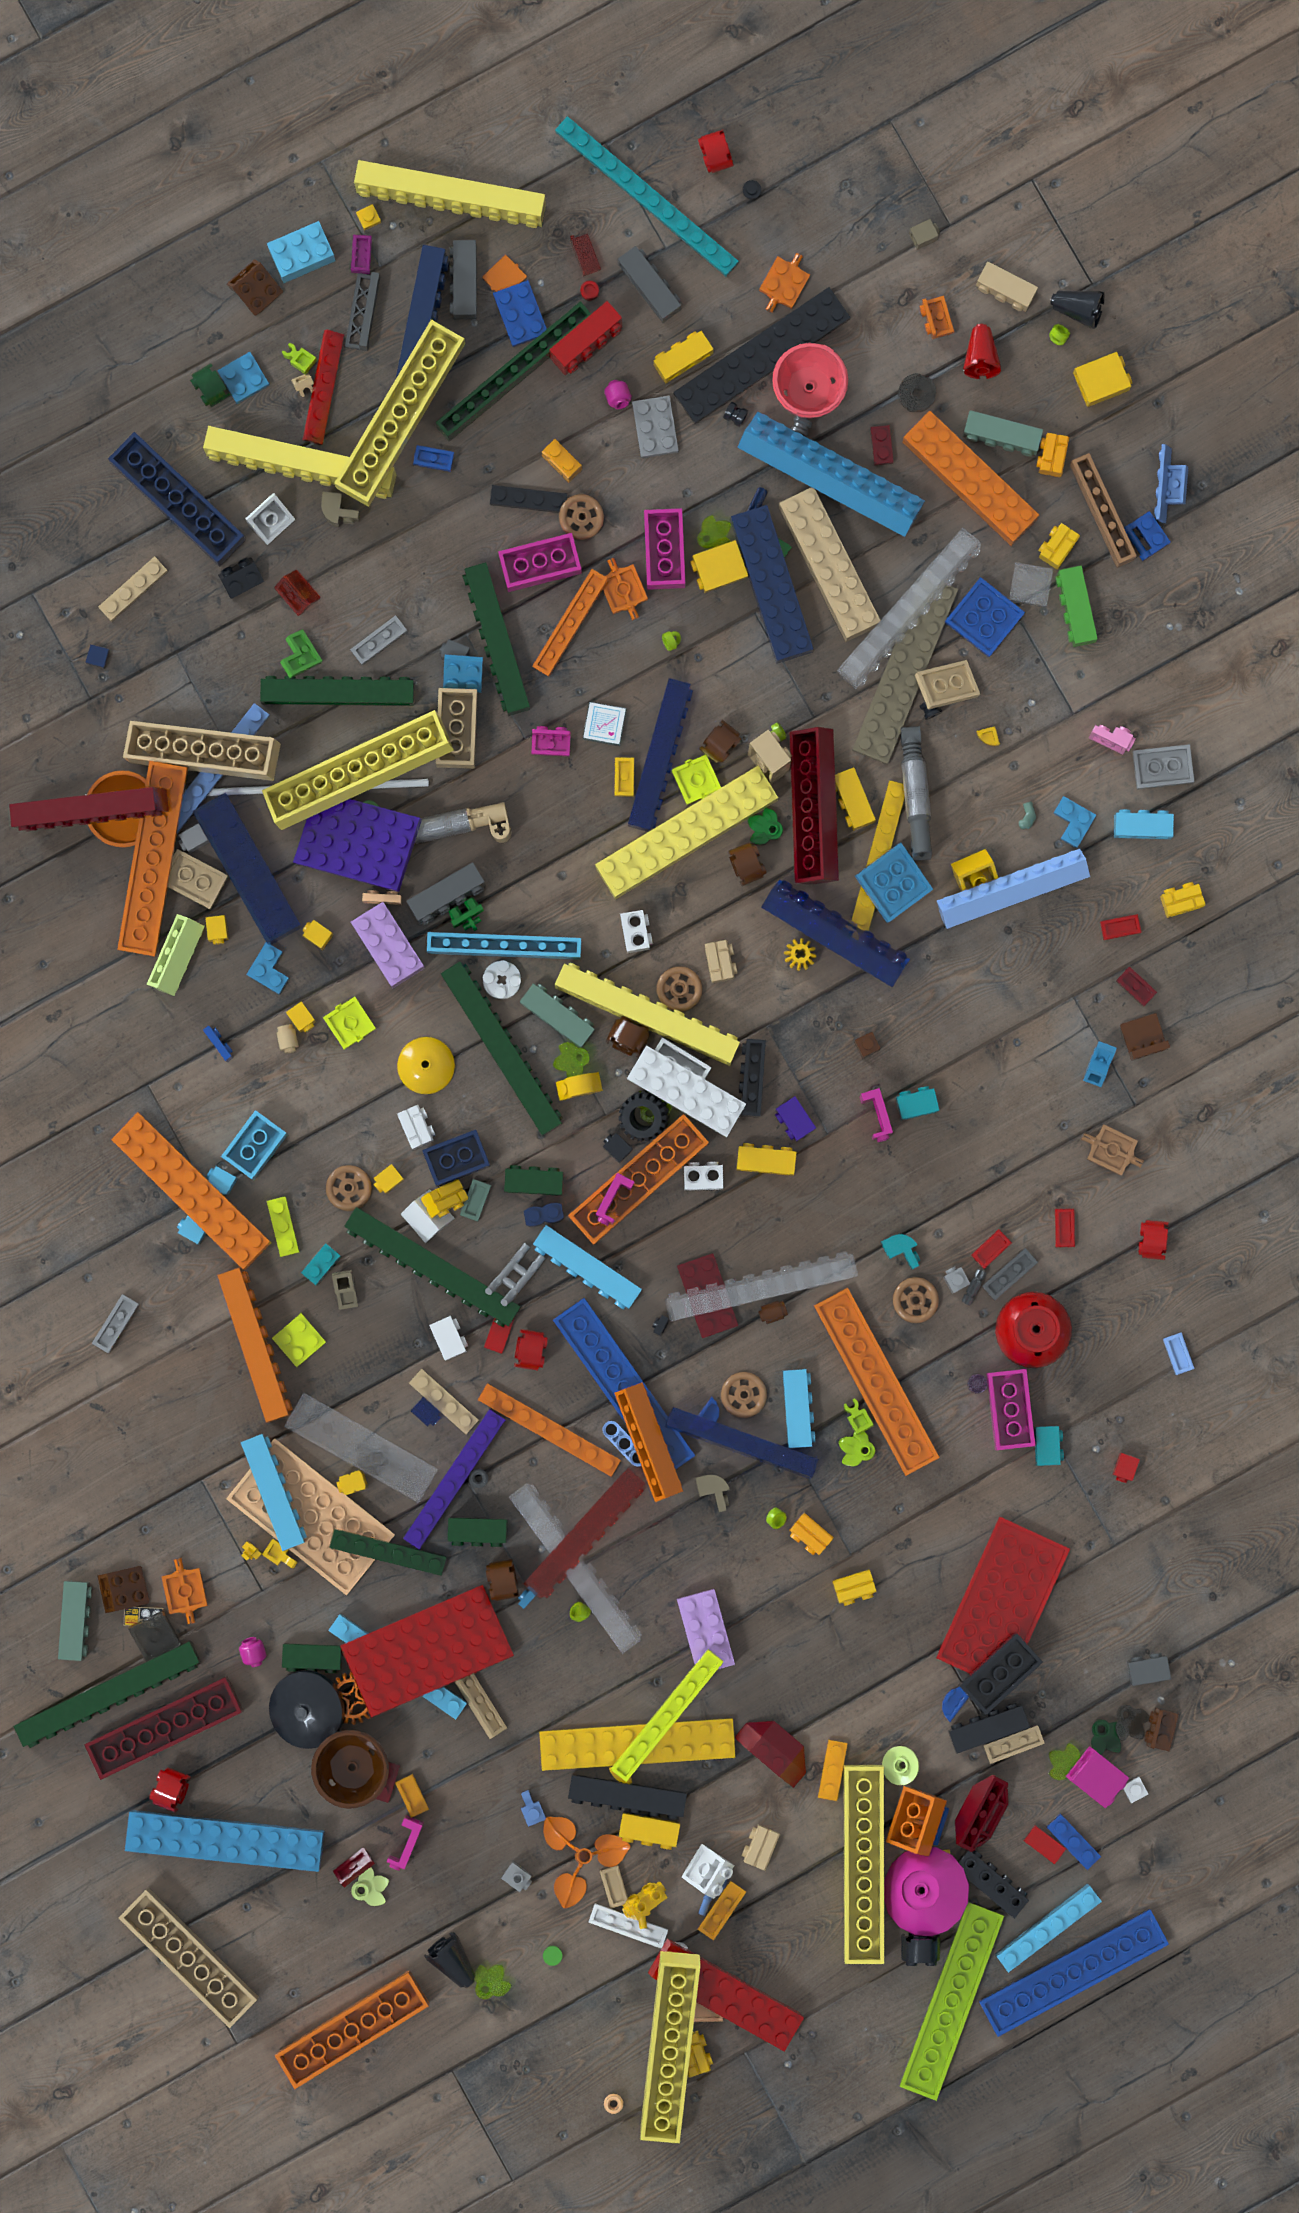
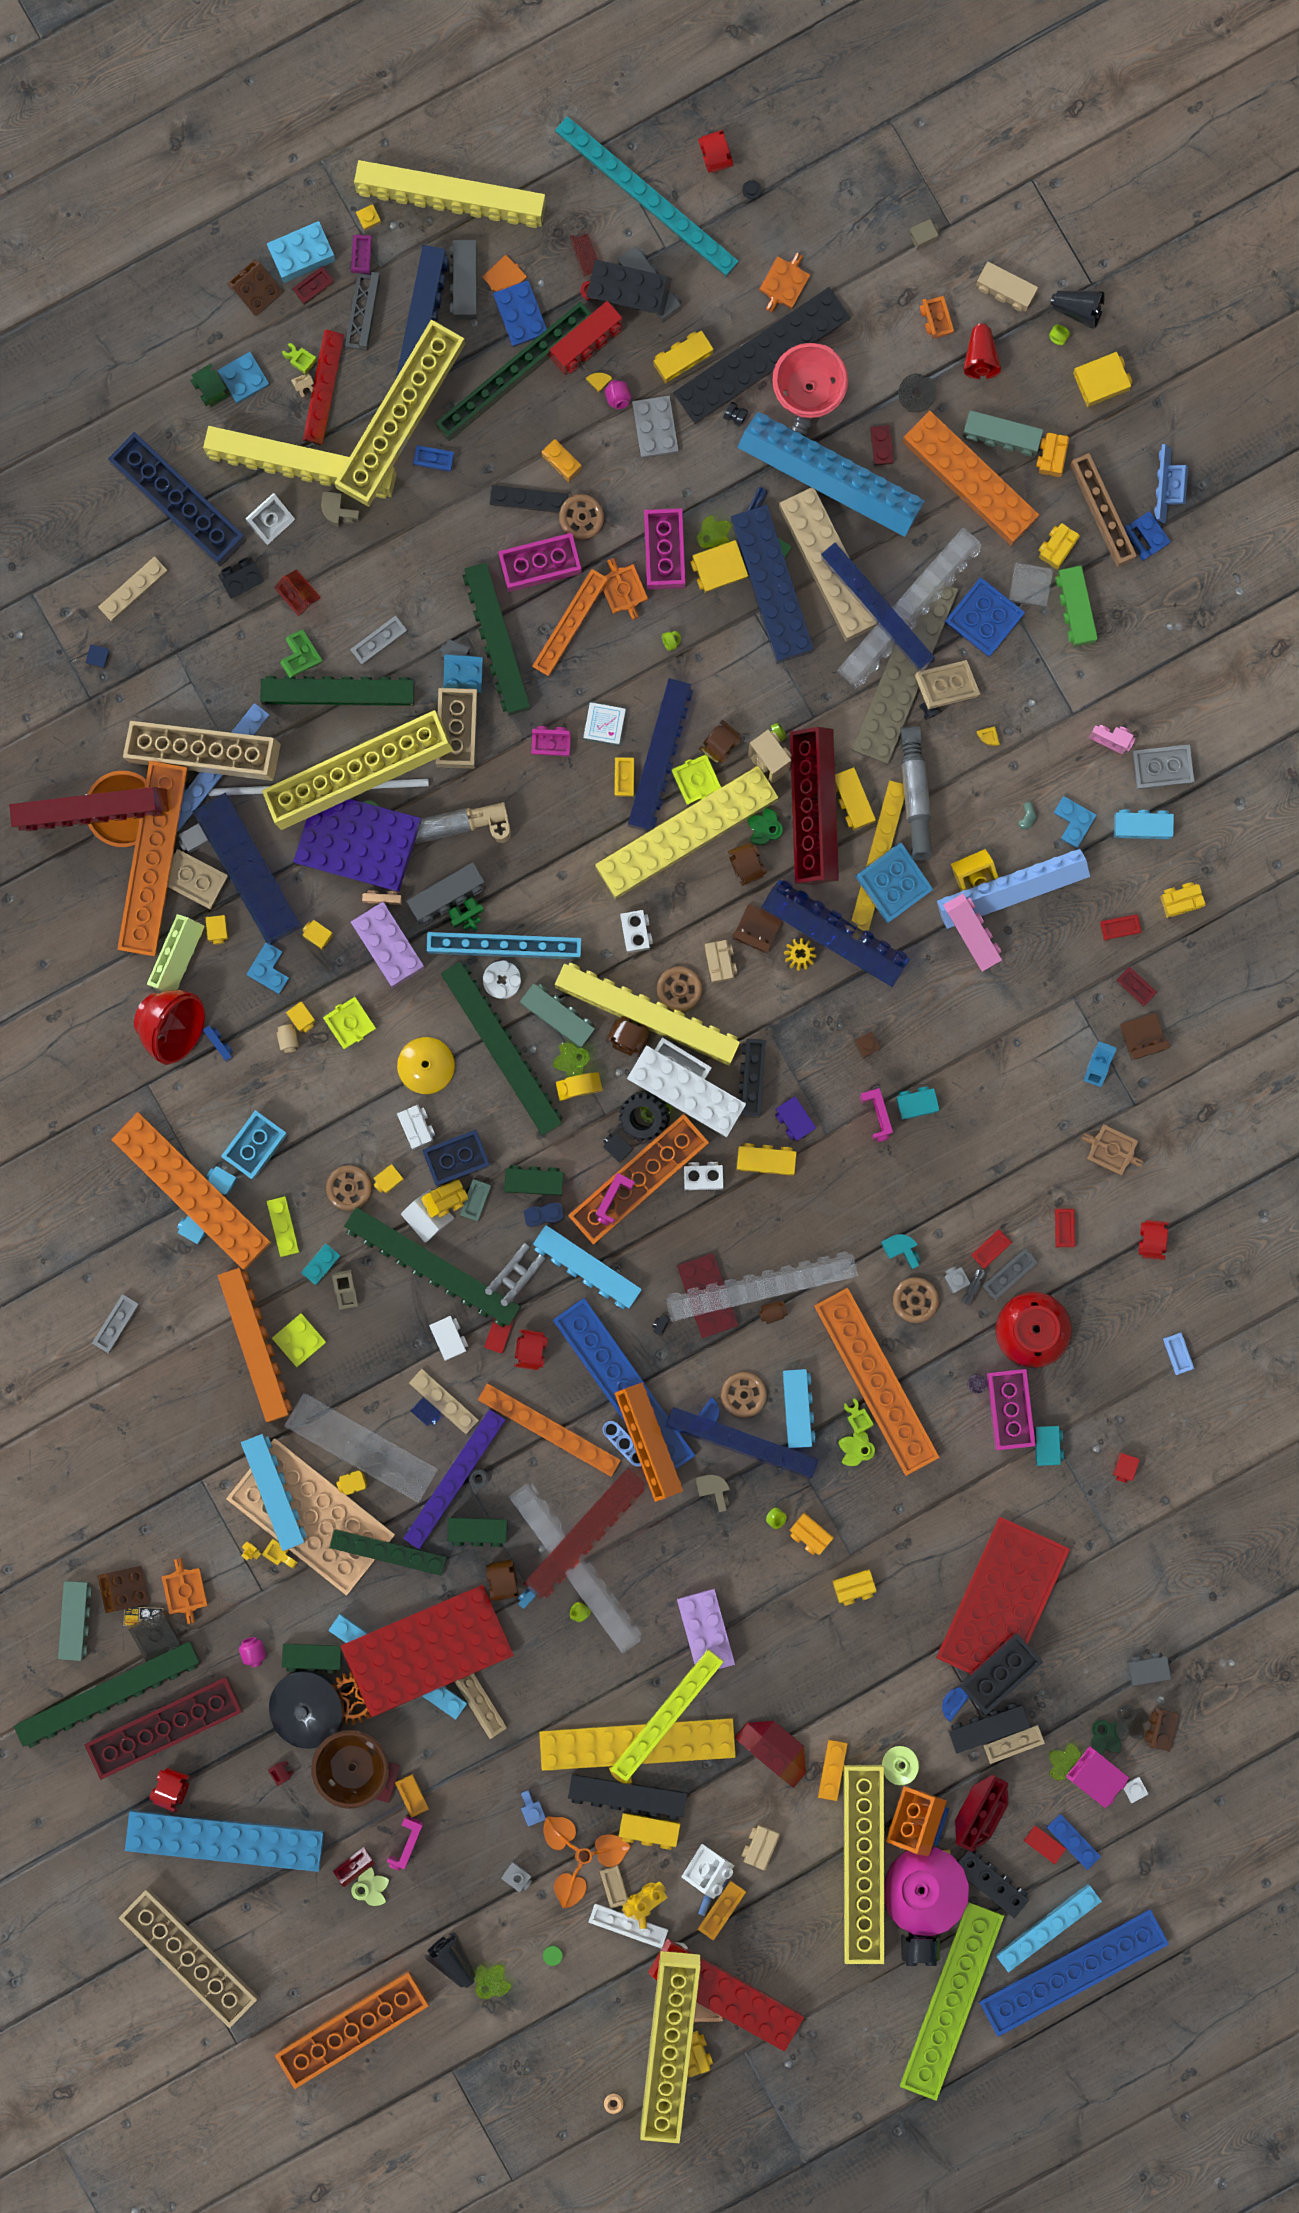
(174, 1016): none -> red piece
(279, 1774): none -> dark red tile
(313, 285): none -> dark red plate
(599, 380): none -> yellow tile
(629, 287): none -> black brick
(757, 929): none -> reddish brown bracket
(877, 607): none -> clear blue brick
(972, 932): none -> bright pink brick

